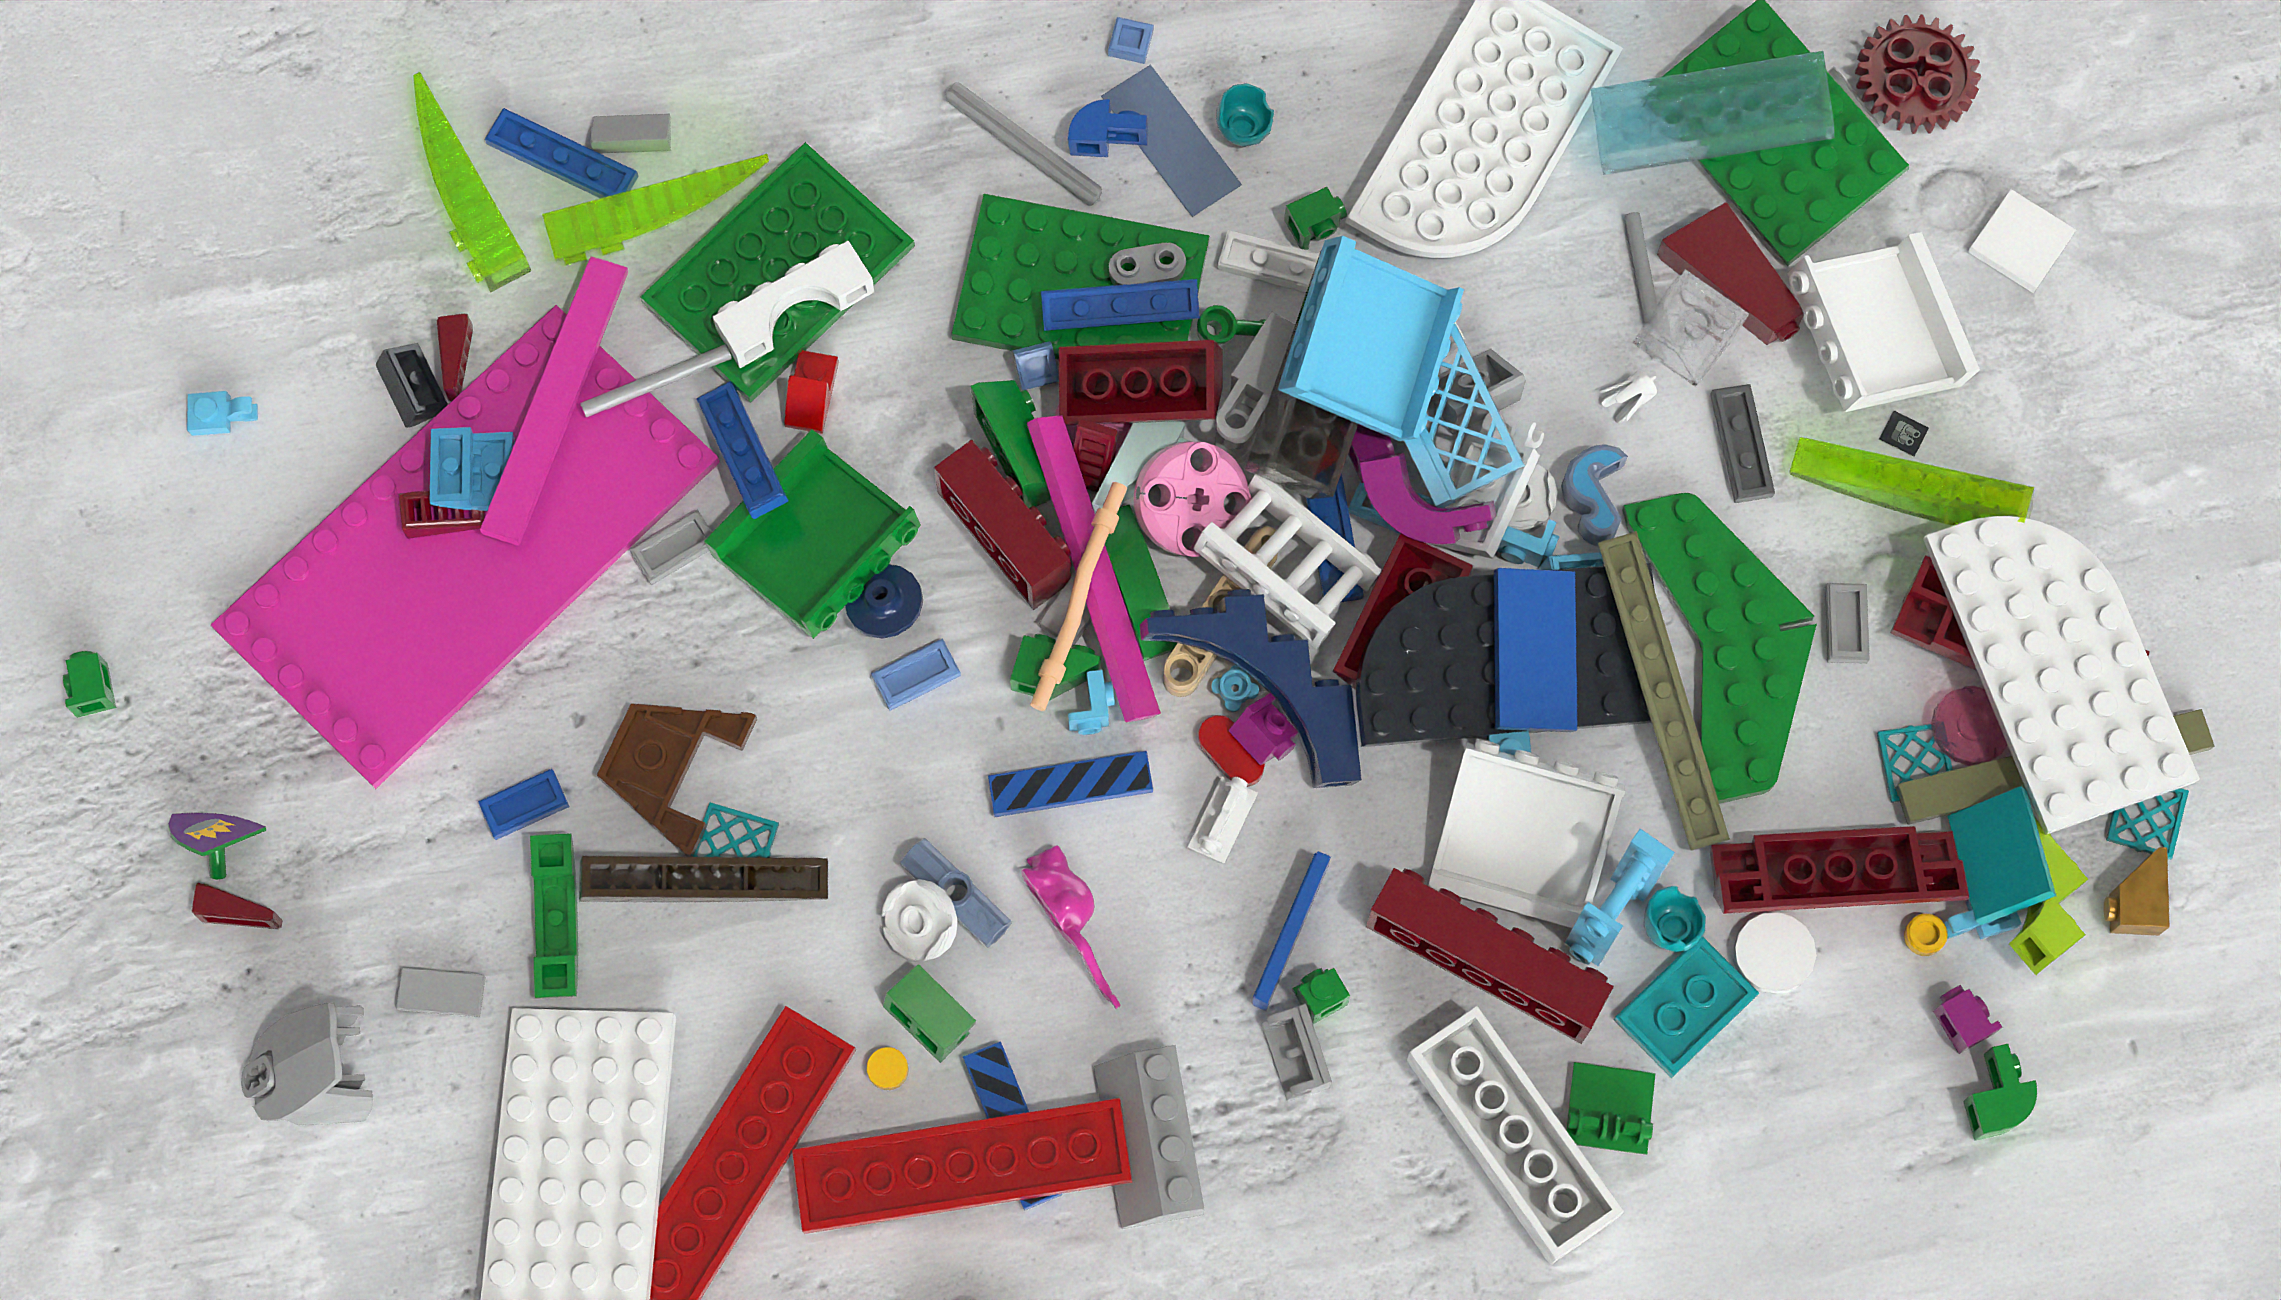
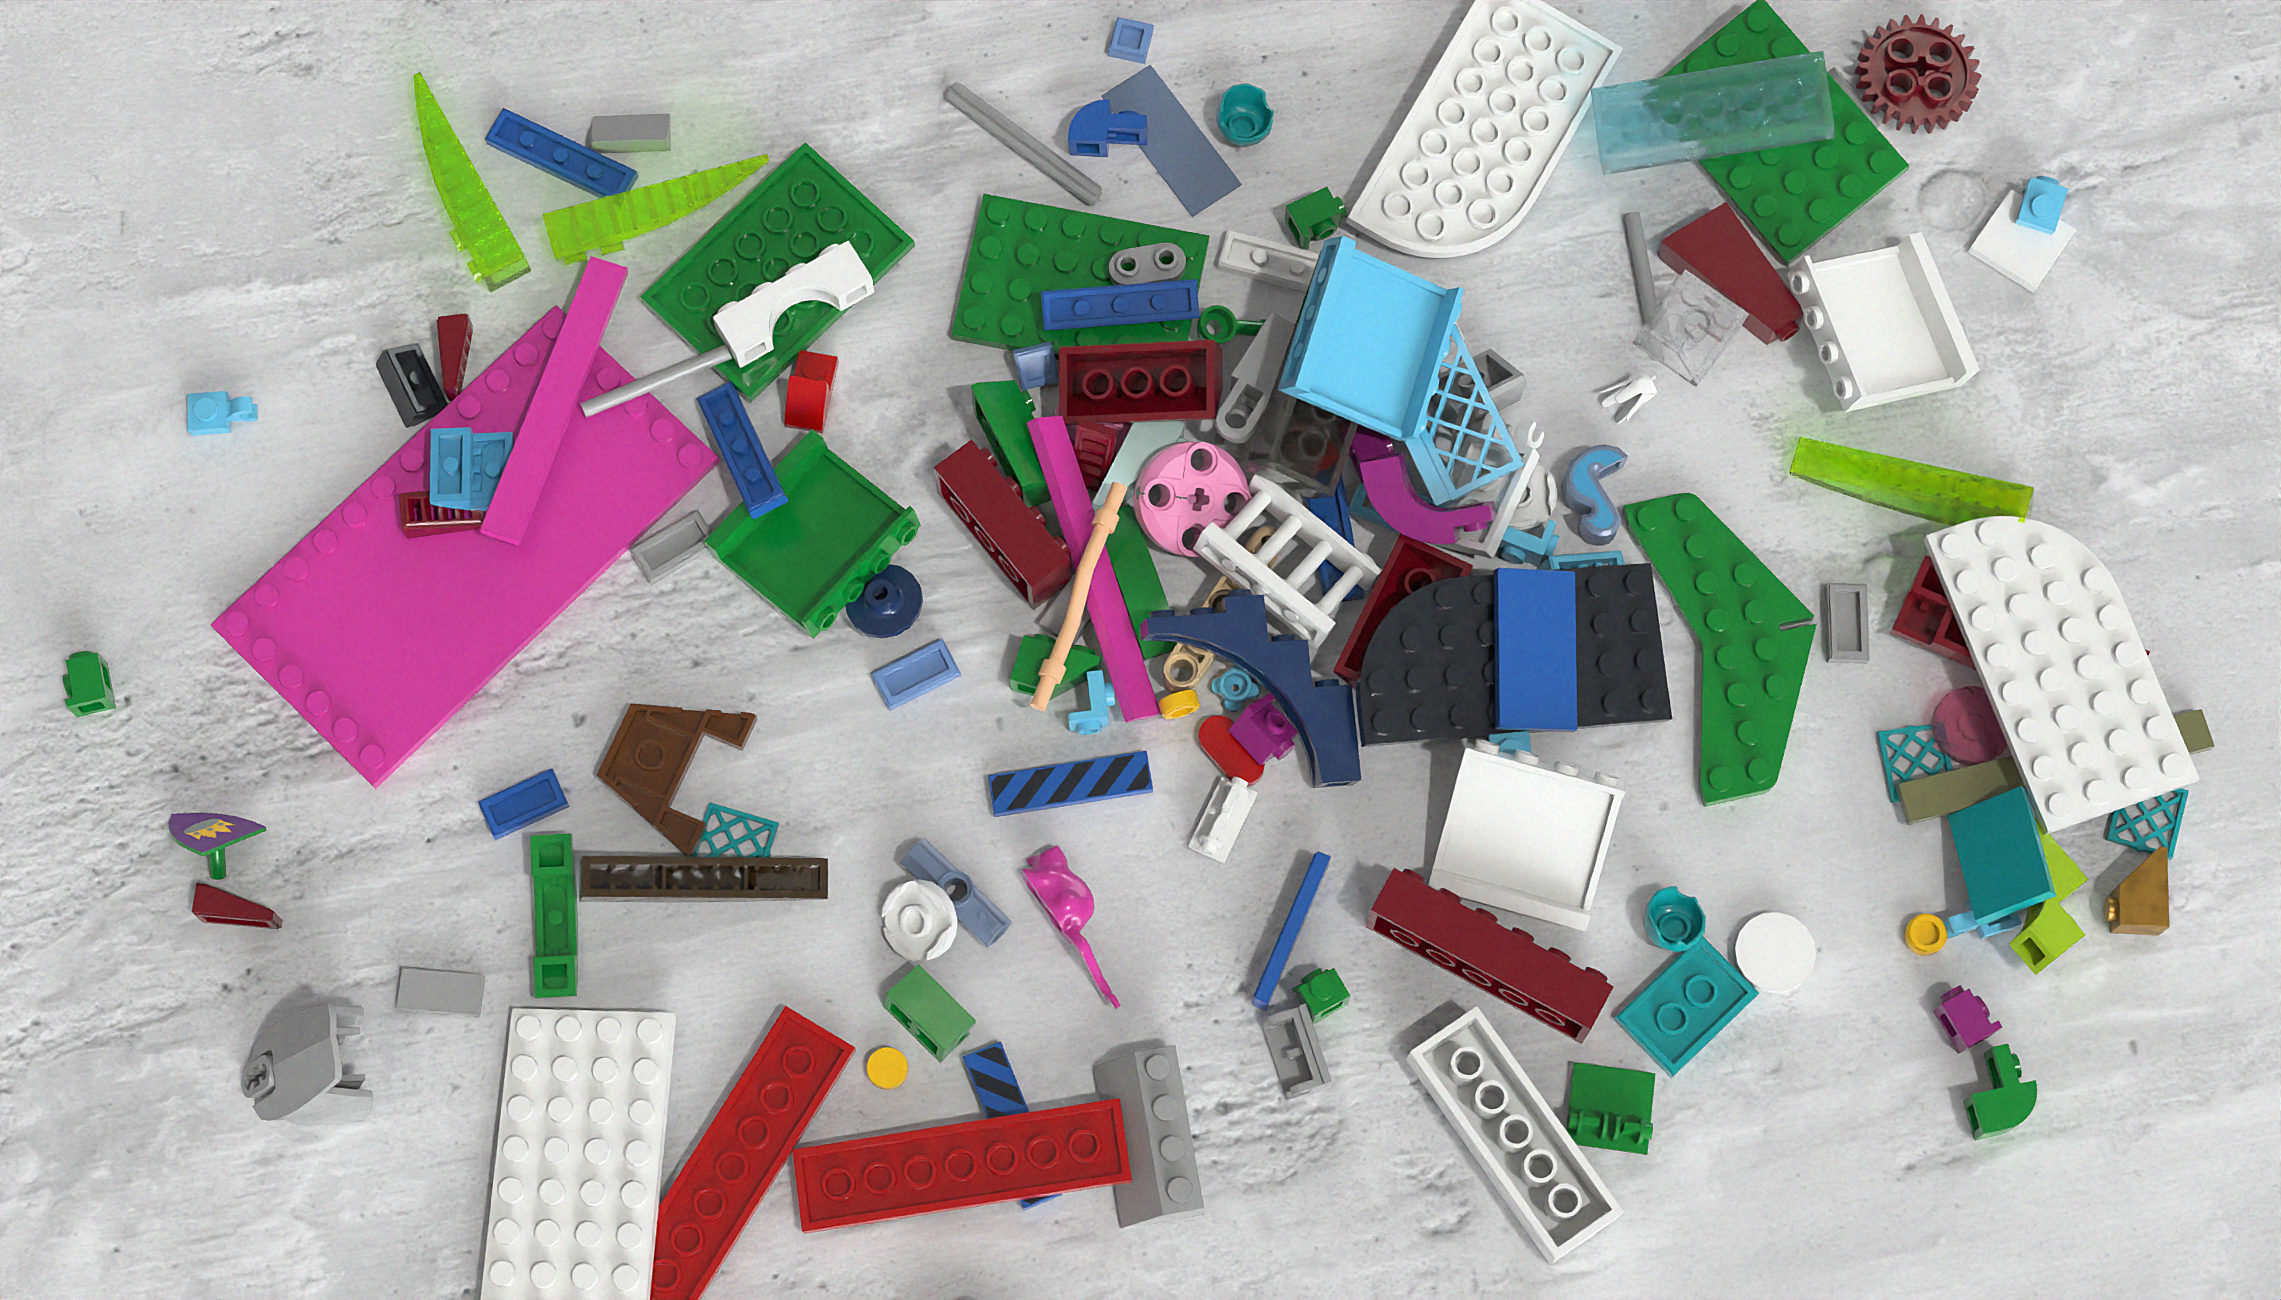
(1179, 704): none -> yellow tile
(1634, 878): medium azure fence -> none
(1663, 691): olive tile -> none
(1742, 443): dark grey tile -> none
(1837, 870): dark red slope -> none
(1904, 433): black sticker -> none
(2041, 204): none -> medium azure bracket

